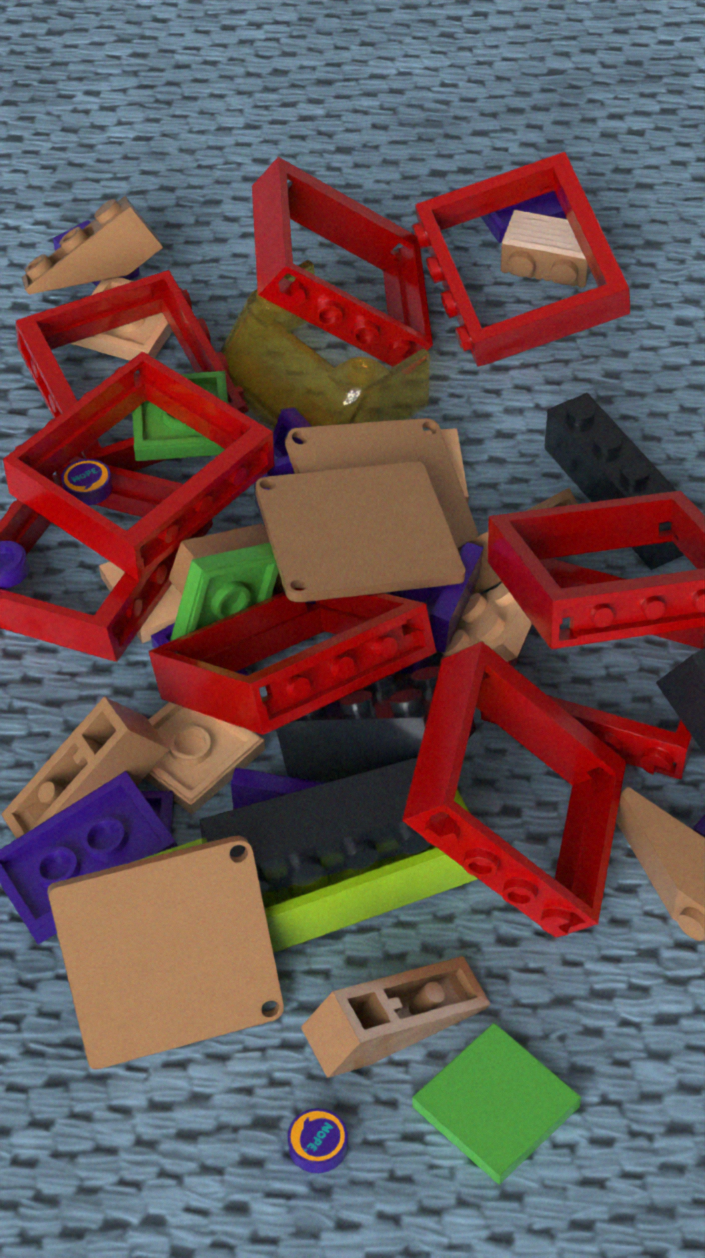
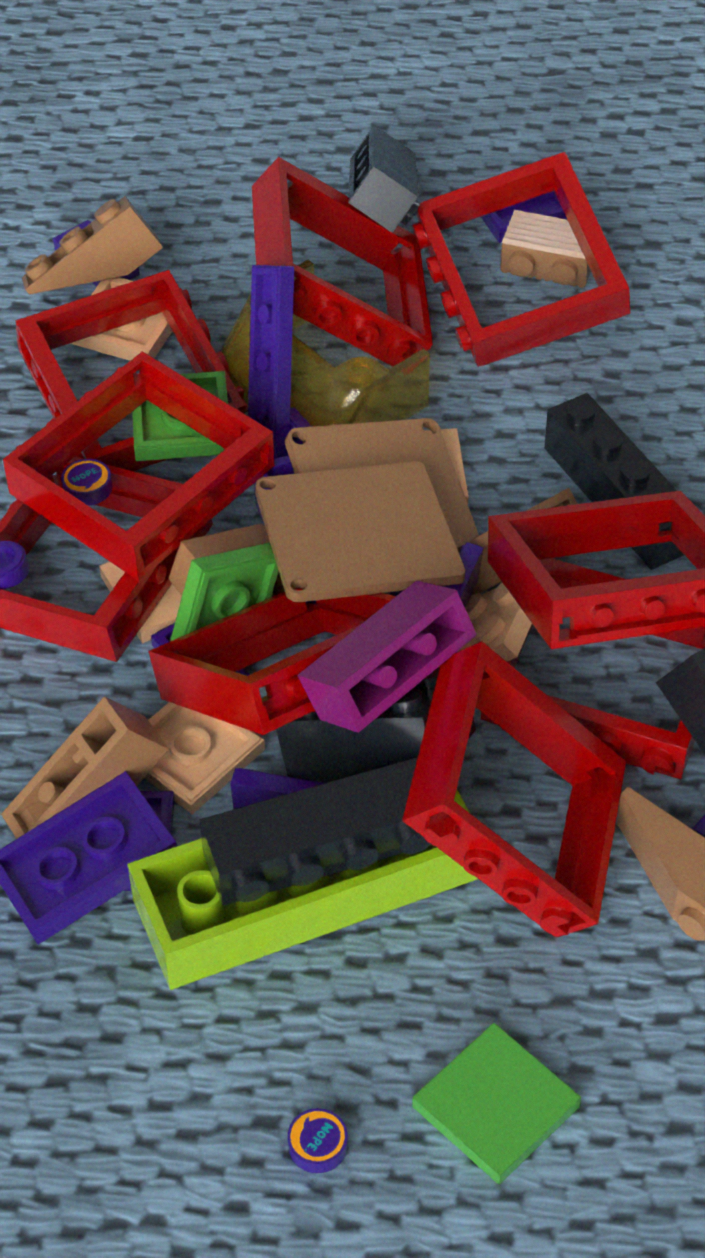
(166, 951): medium nougat piece -> none
(271, 350): none -> dark purple tile
(384, 180): none -> black brick
(387, 655): none -> magenta brick
(391, 1013): medium nougat slope -> none

